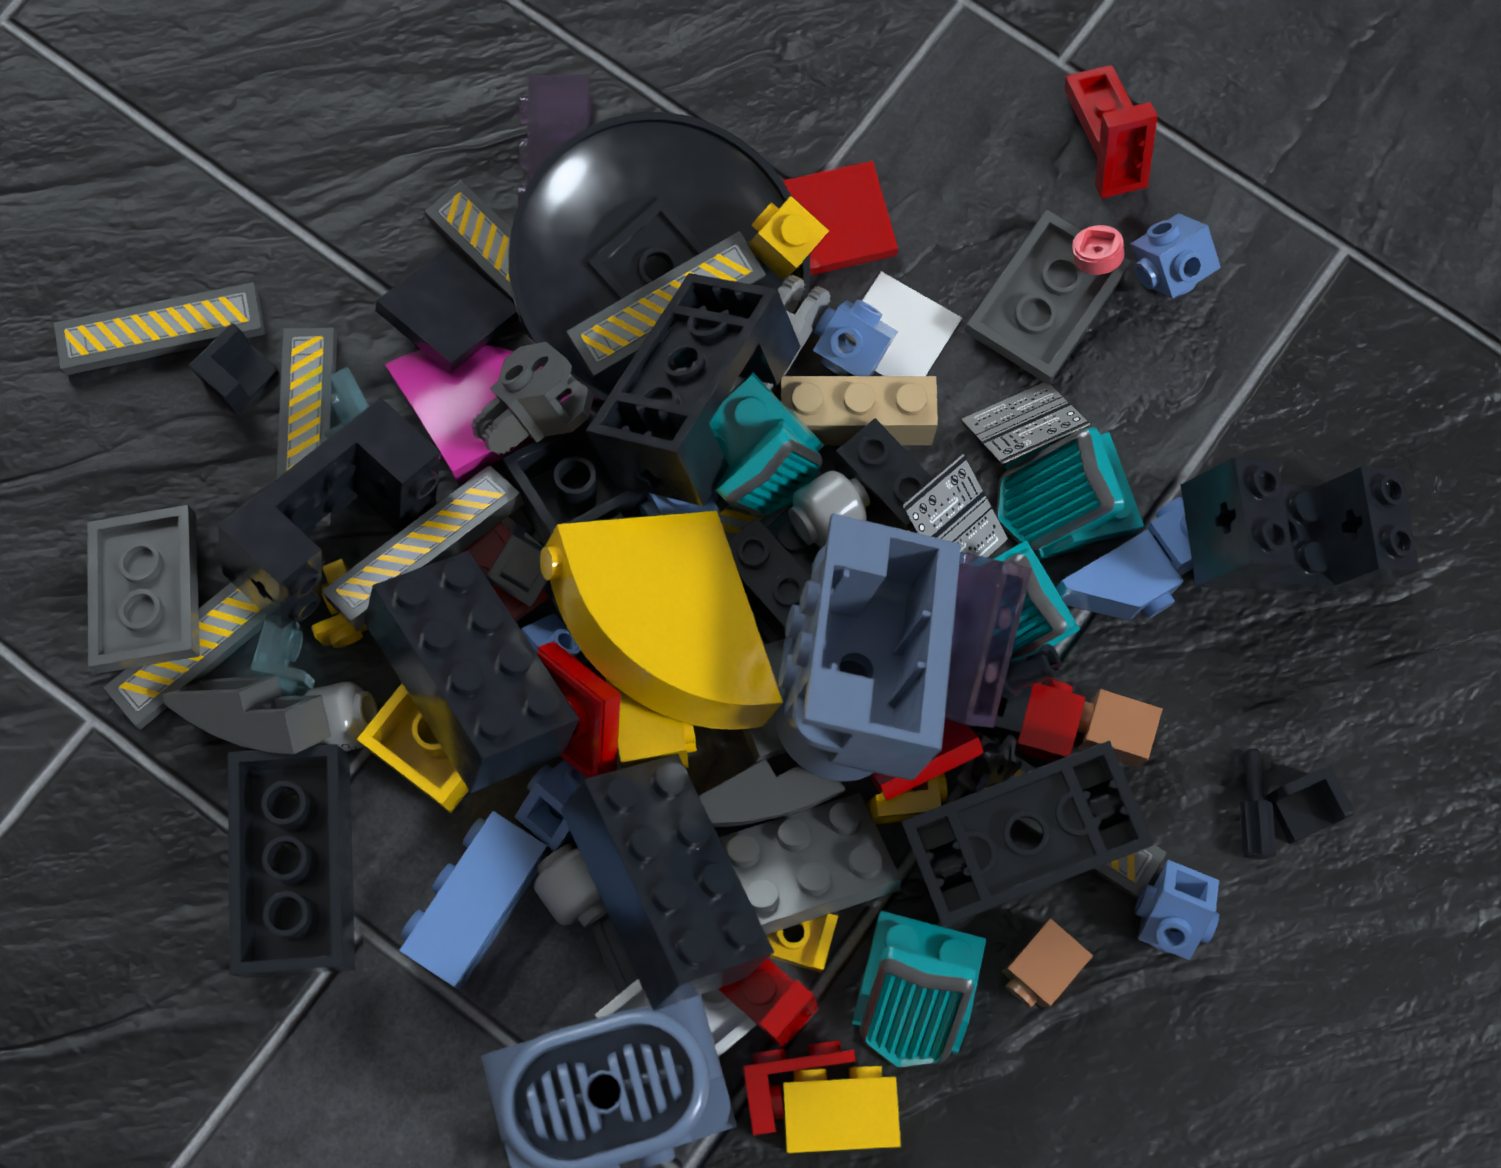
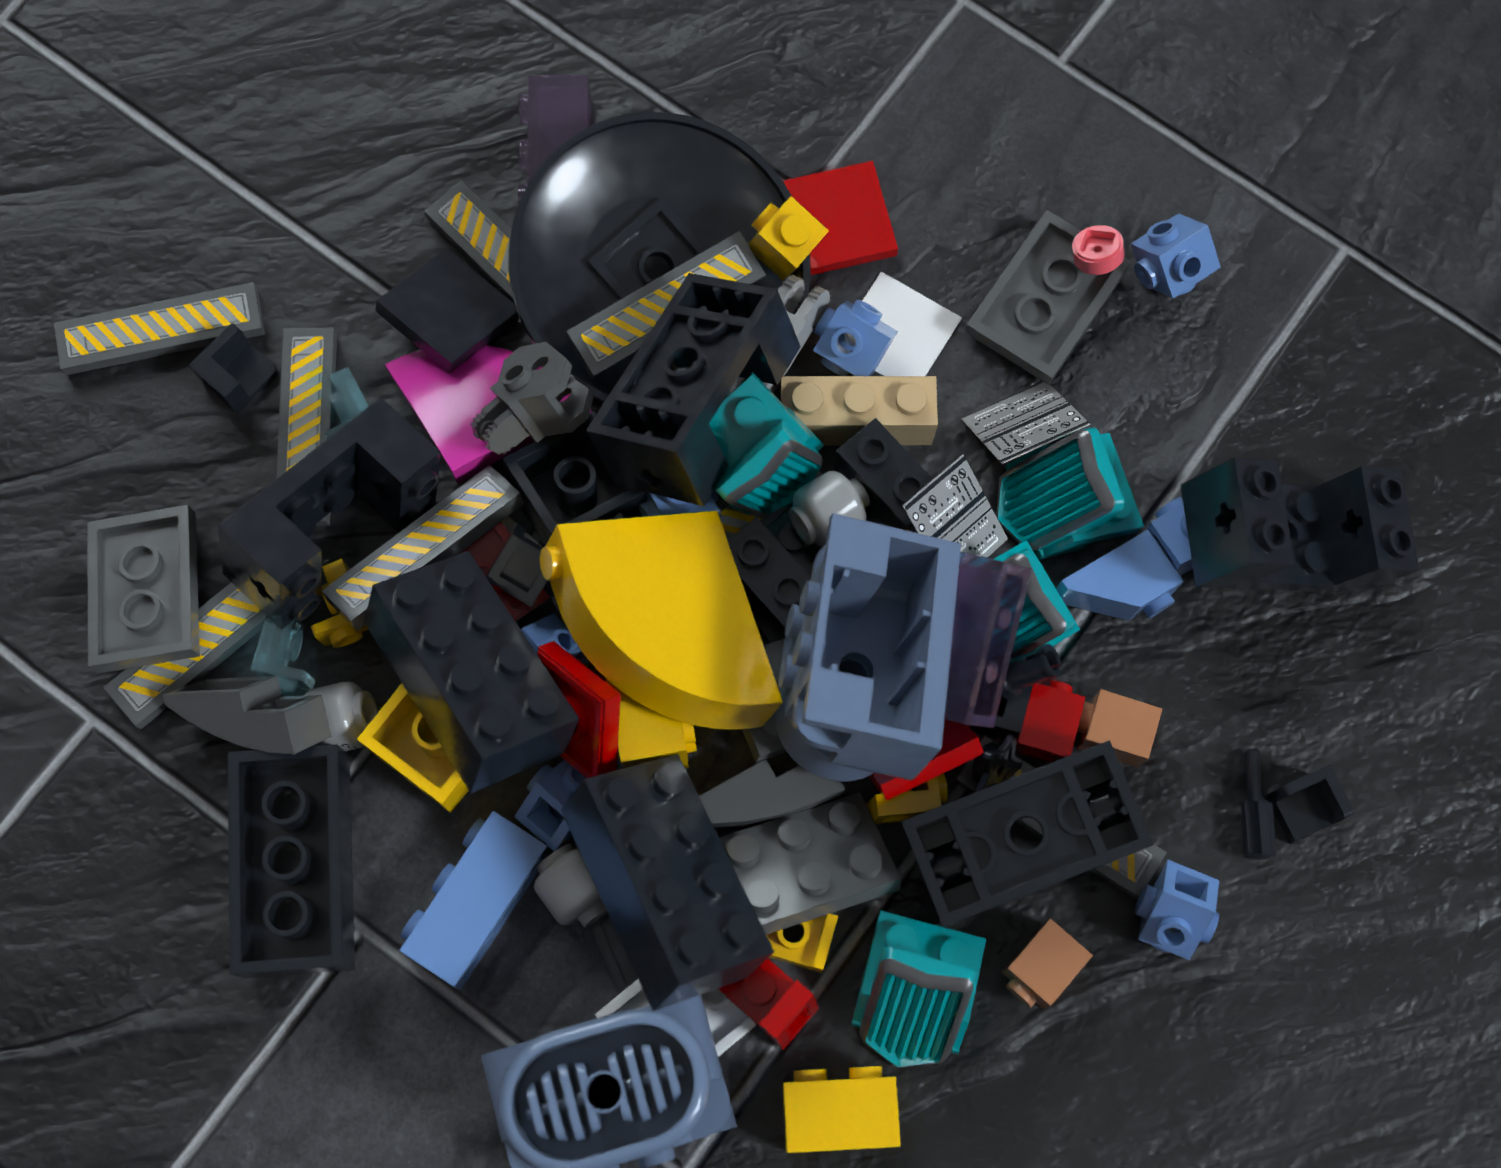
(765, 1100): red bracket -> none
(1116, 129): red bracket -> none

